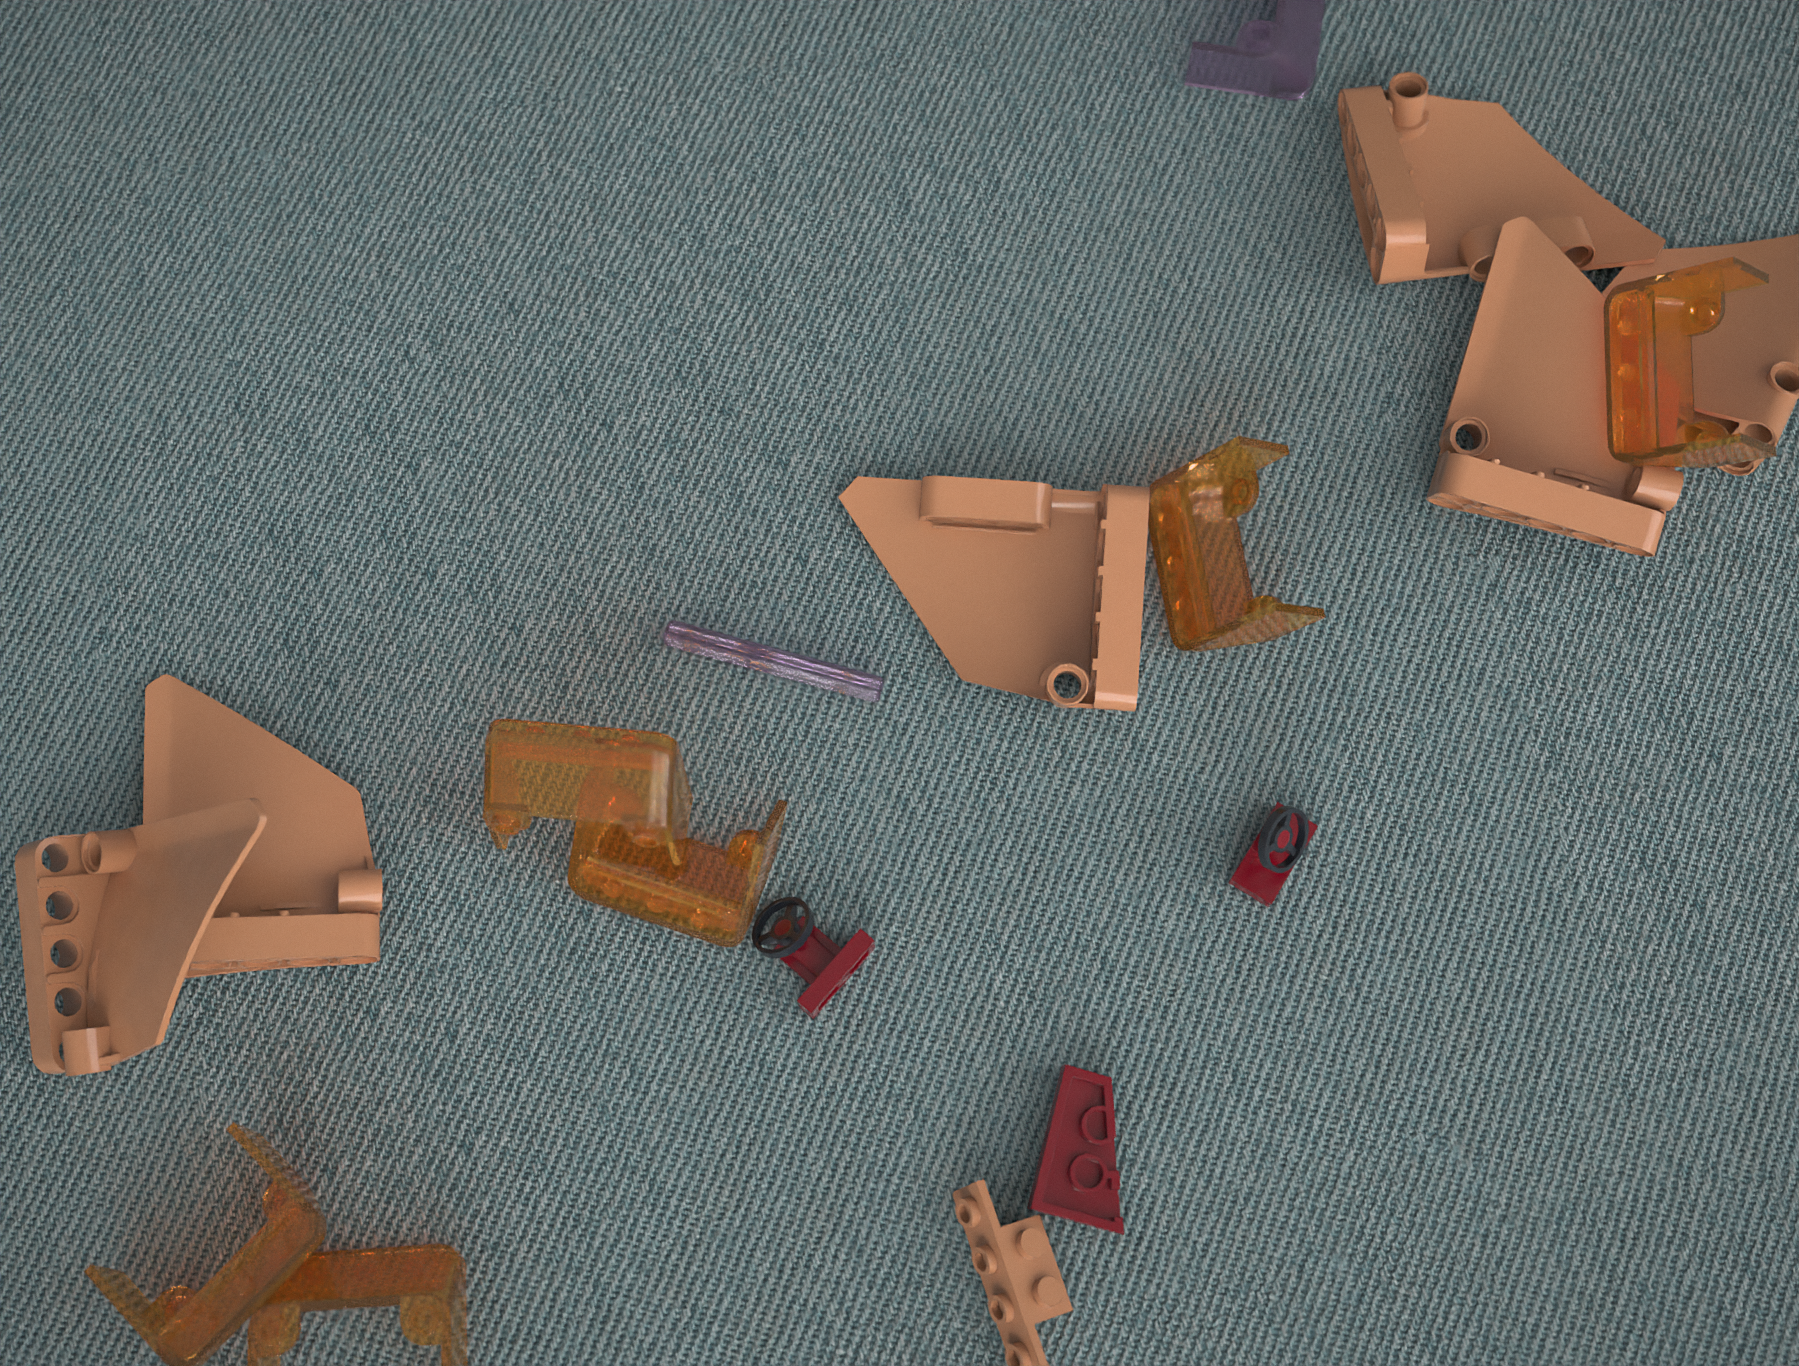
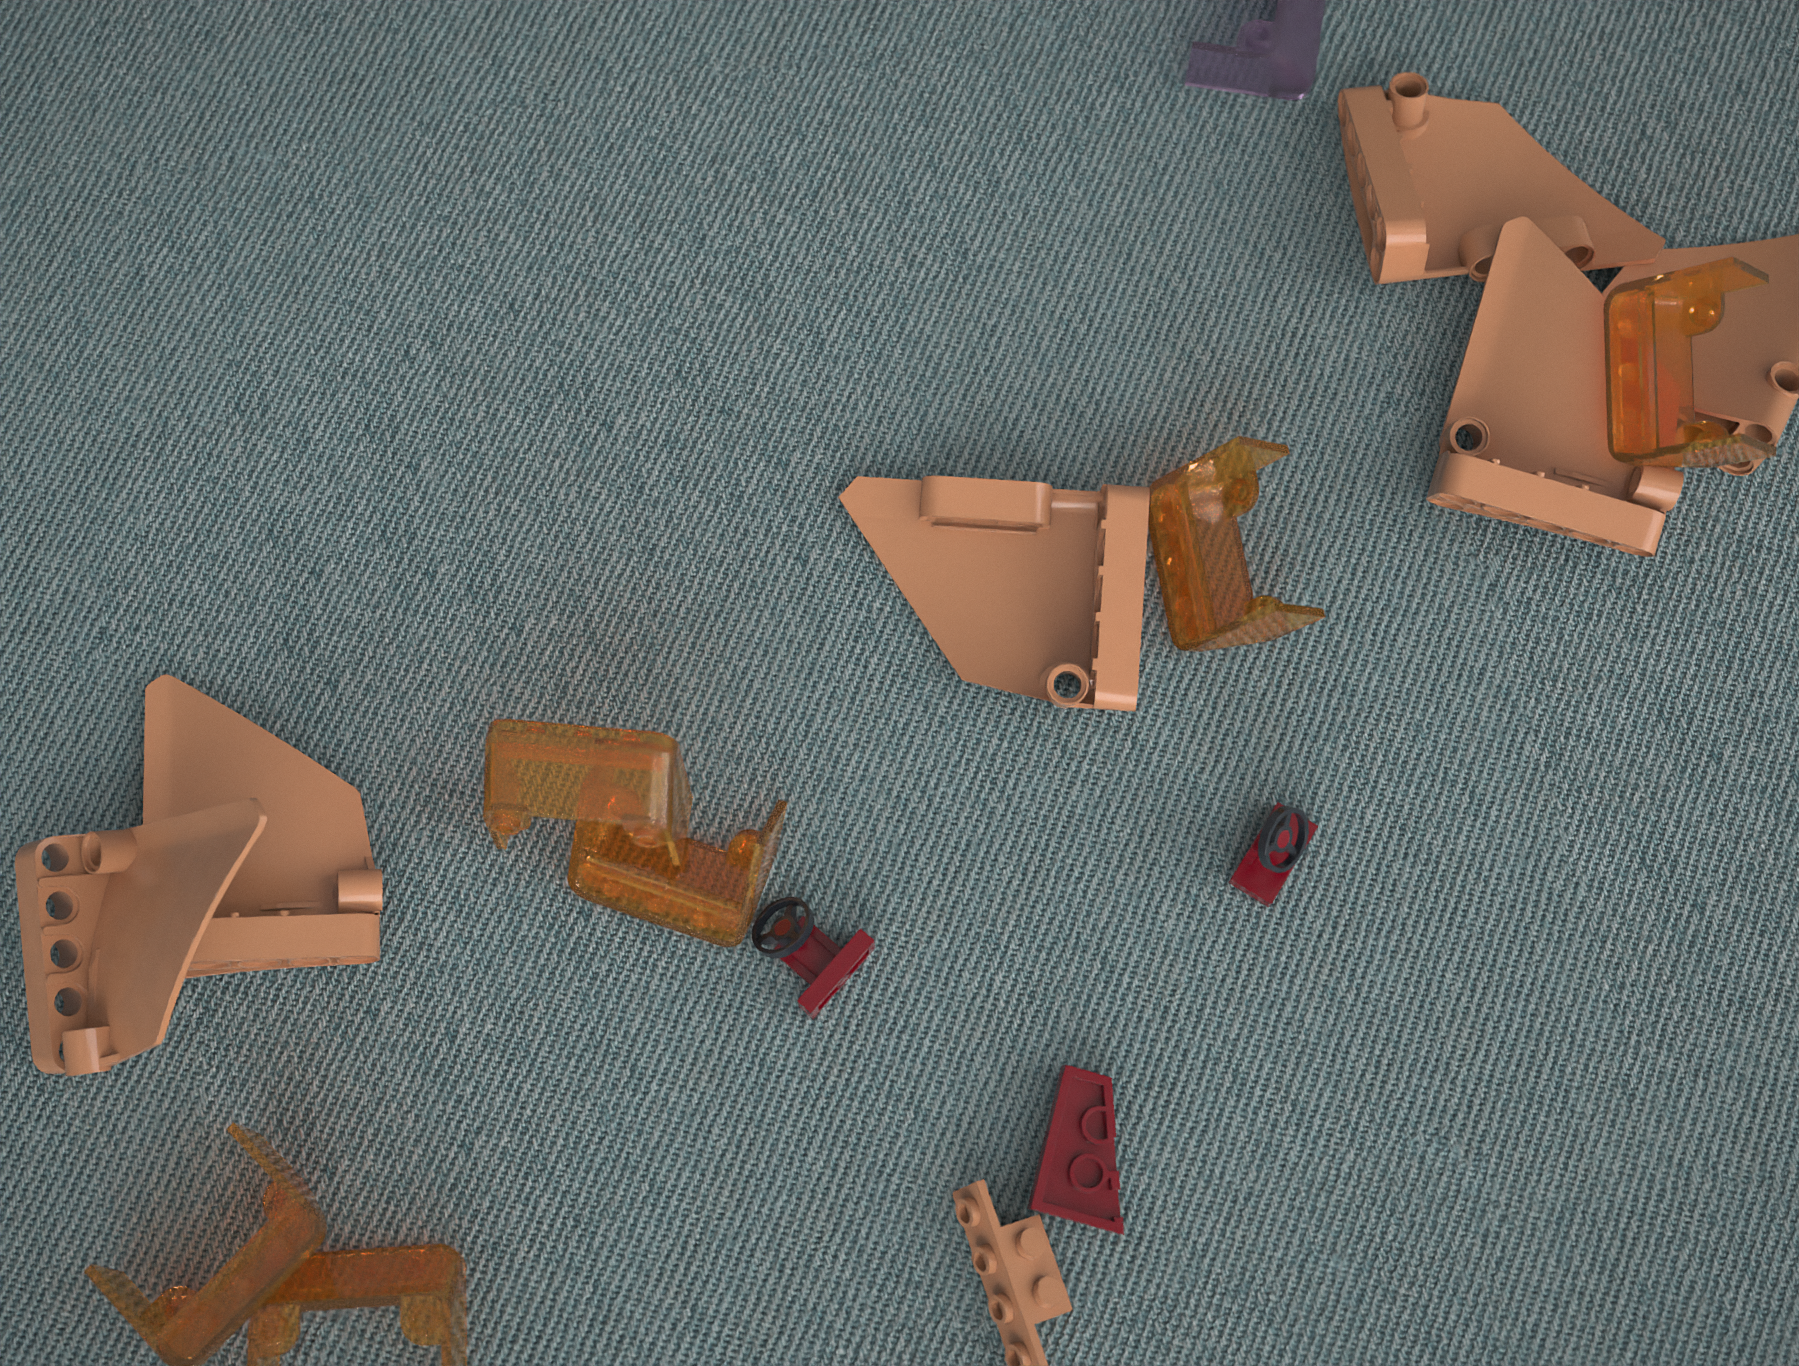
(773, 661): clear purple axle -> none

